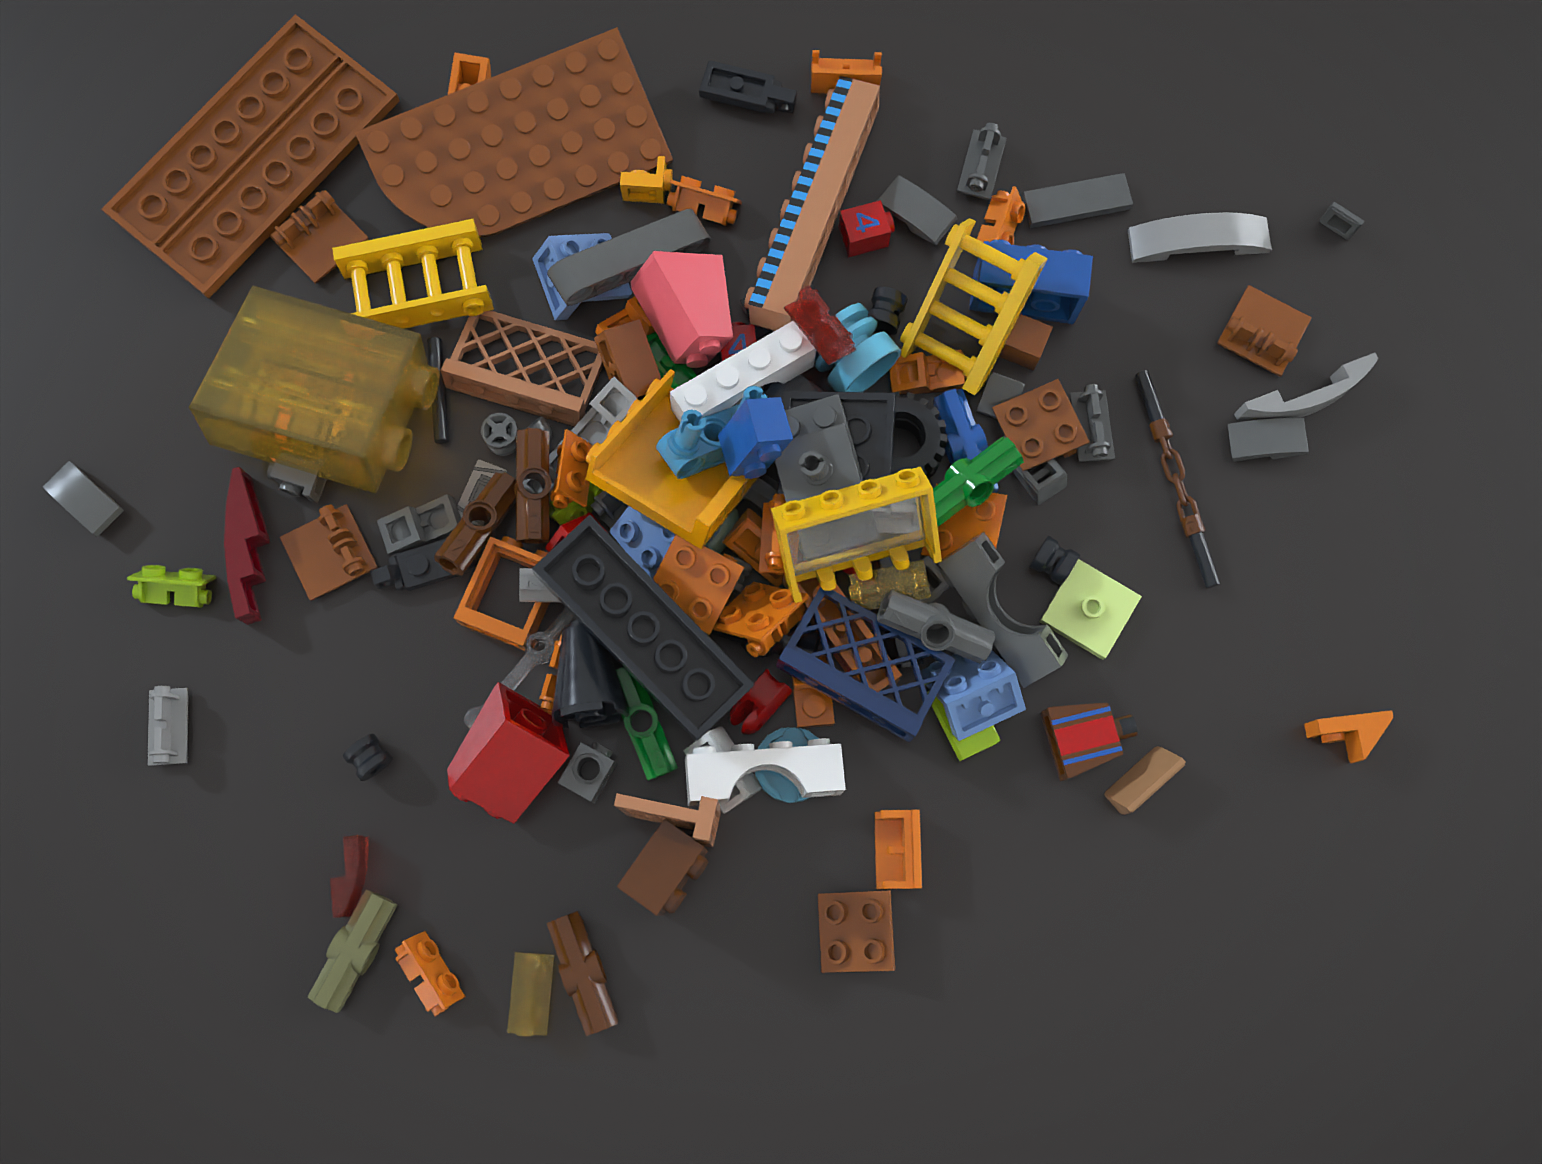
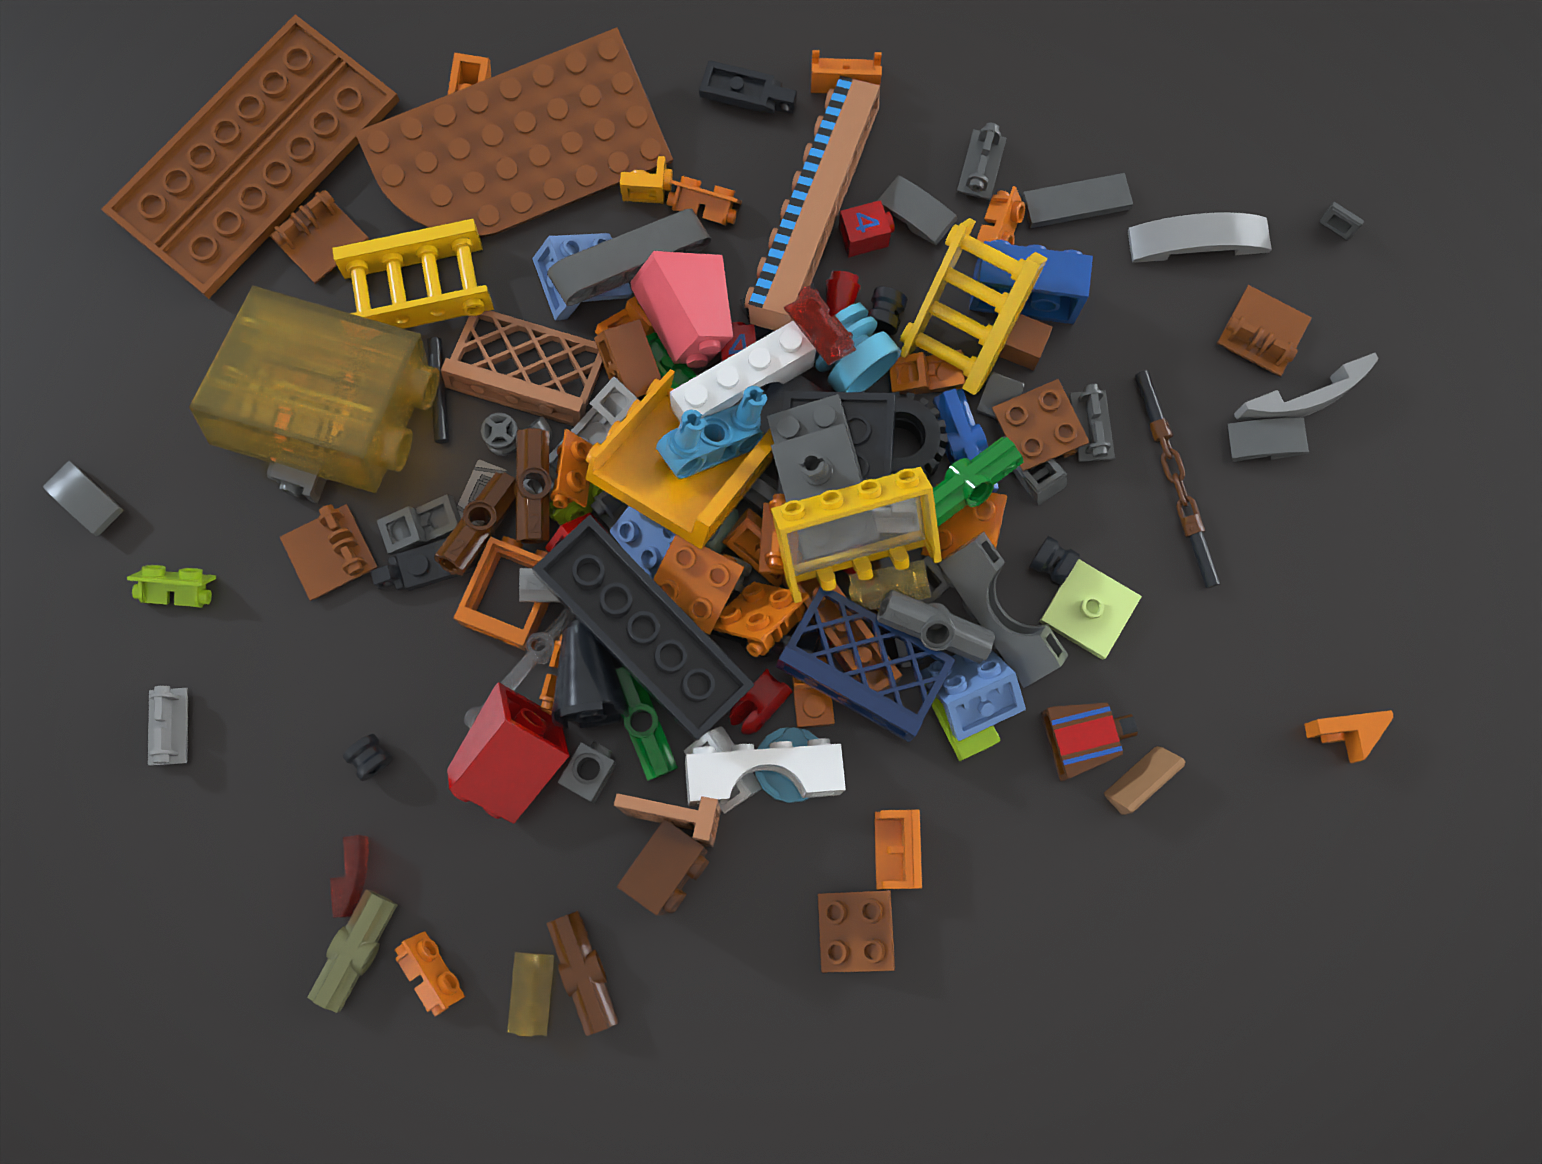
(243, 534): dark red slope -> none
(755, 437): blue brick -> none
(841, 291): none -> red cone

